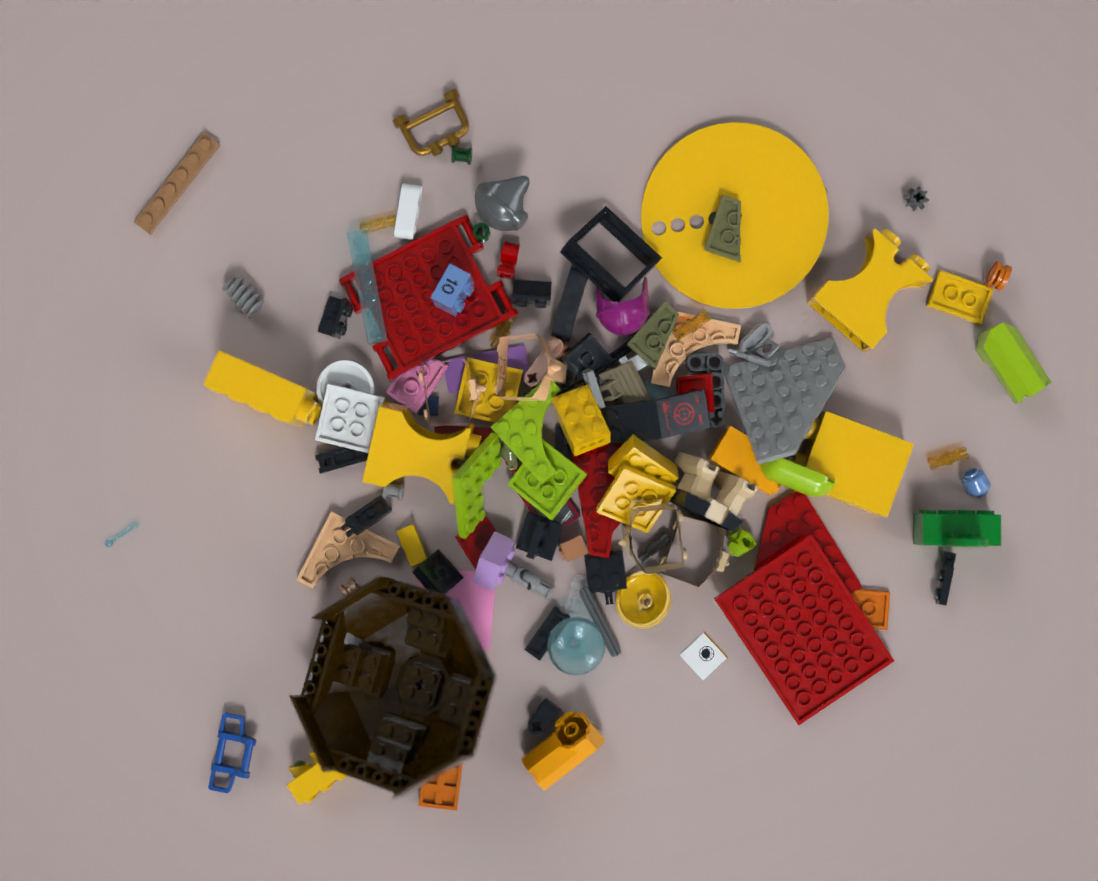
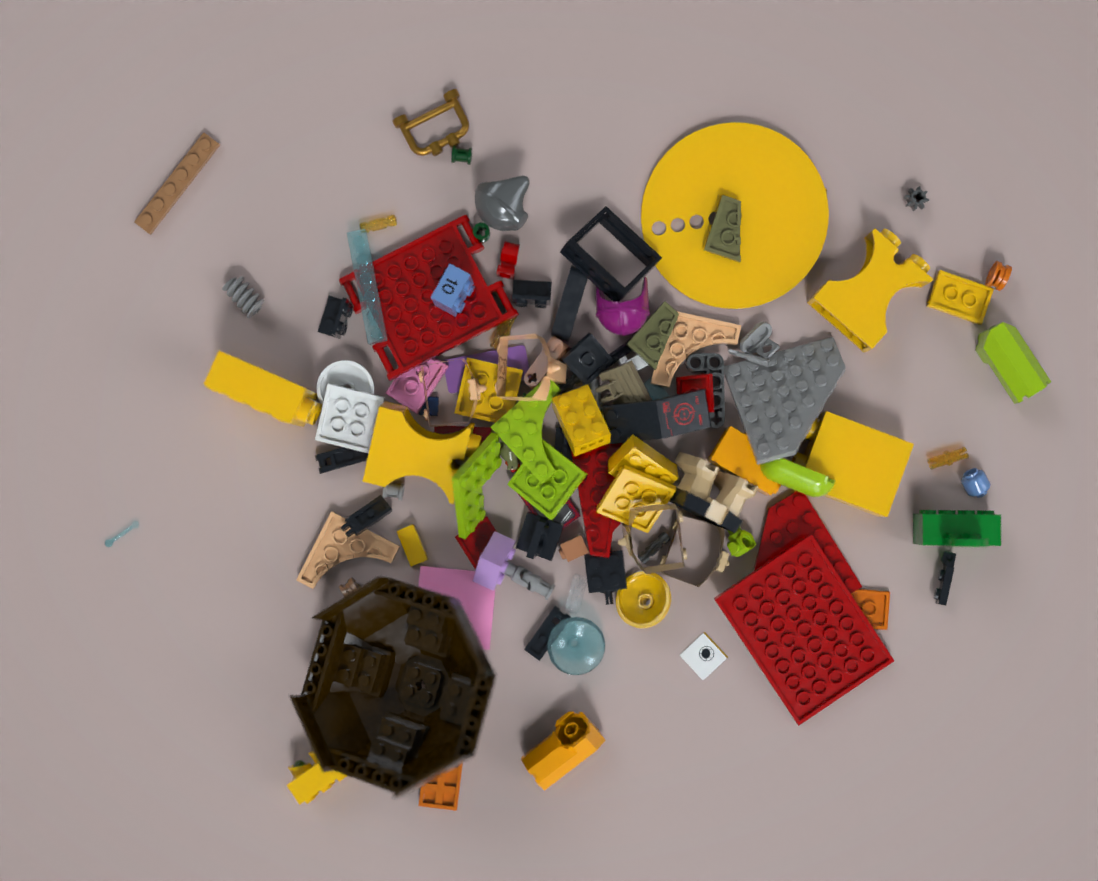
(223, 735): blue bar -> none
(408, 211): white beam -> none
(437, 573): black bracket -> none
(545, 714): black piece -> none
(590, 379): light grey tile -> none
(599, 620): dark grey axle -> none
(691, 325): clear yellow pin -> none

